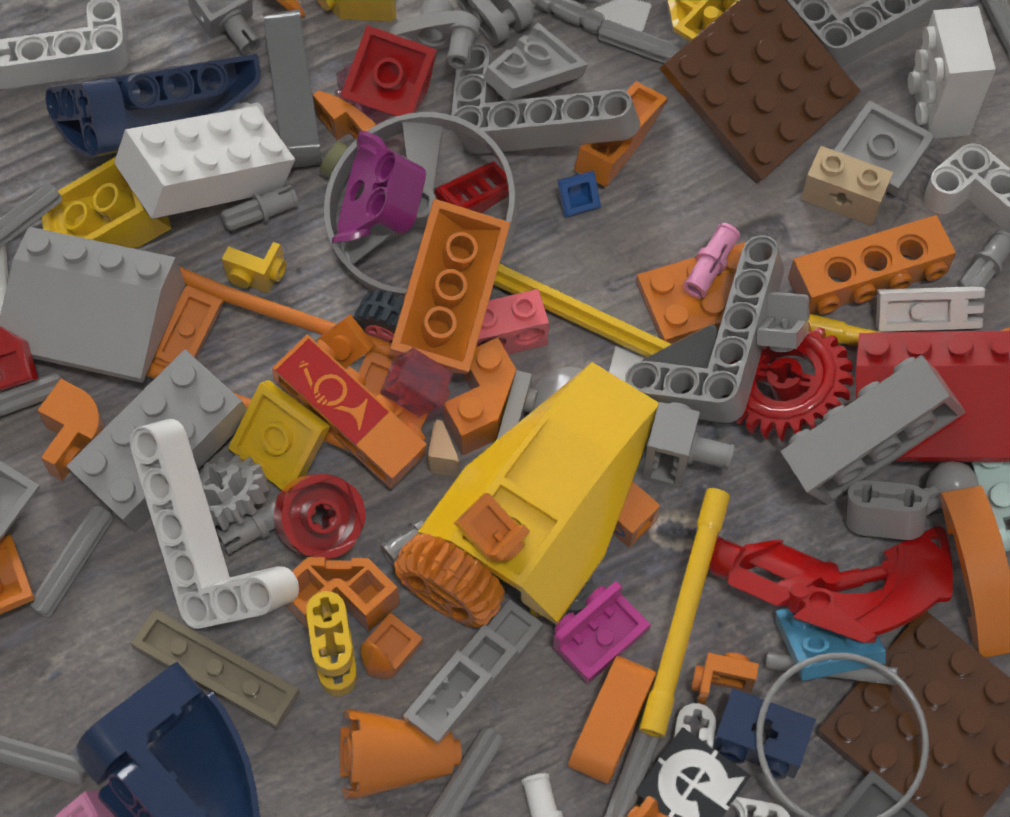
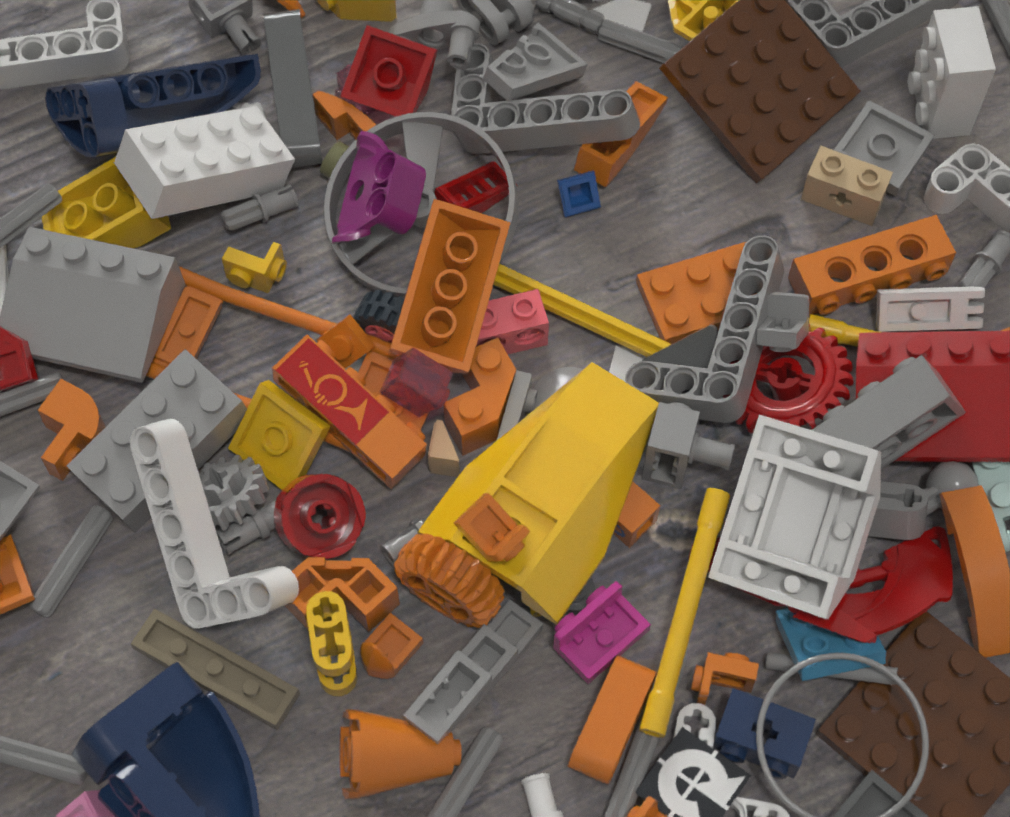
(711, 260): bright pink pin -> none
(799, 517): none -> white slope

